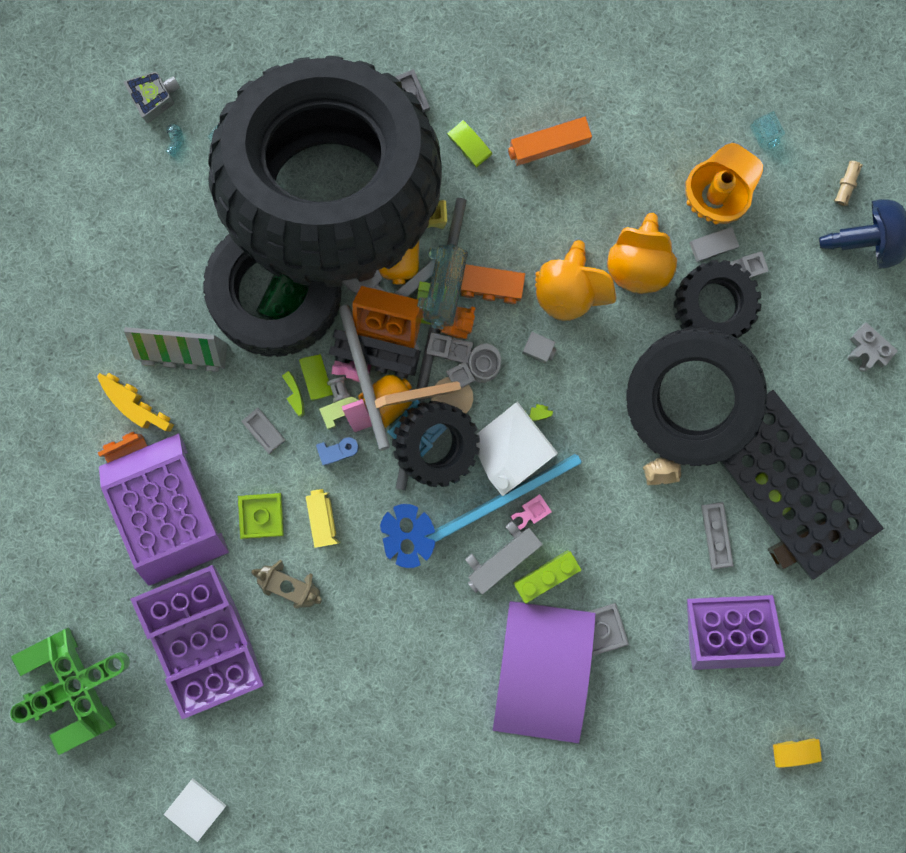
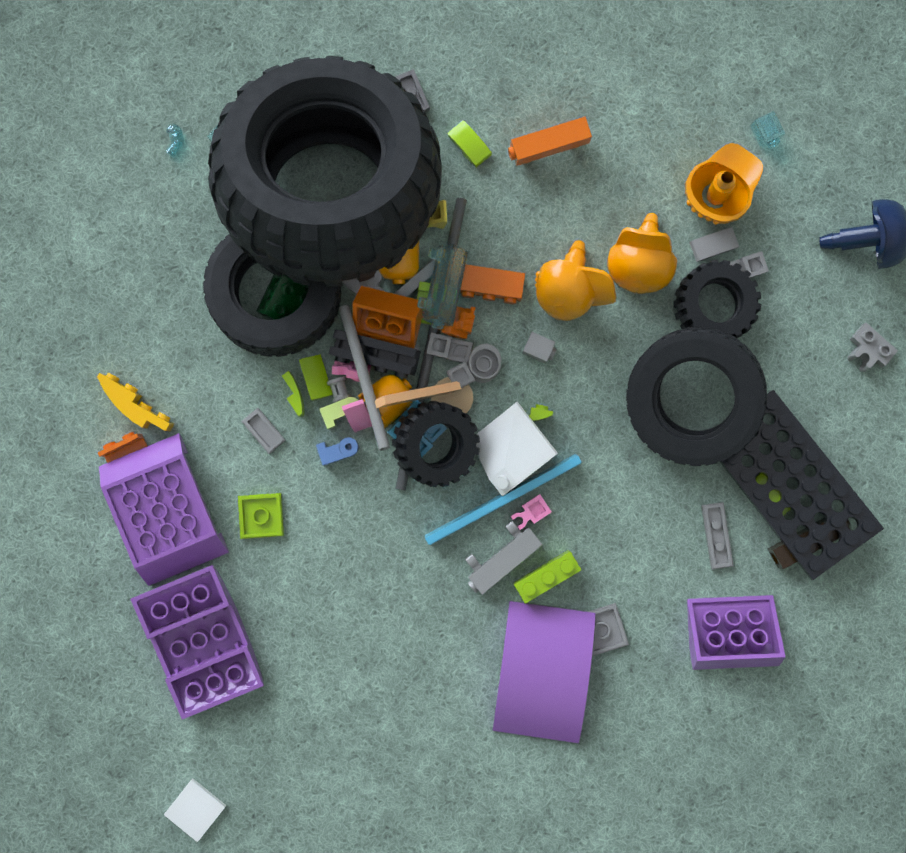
(90, 721): bright green piece -> none
(151, 94): torso -> none
(177, 348): light grey slope -> none
(270, 580): dark tan piece -> none
(321, 518): light yellow window -> none
(421, 527): blue piece -> none
(662, 471): tan hair -> none
(797, 753): yellow slope -> none
(848, 183): tan pin -> none

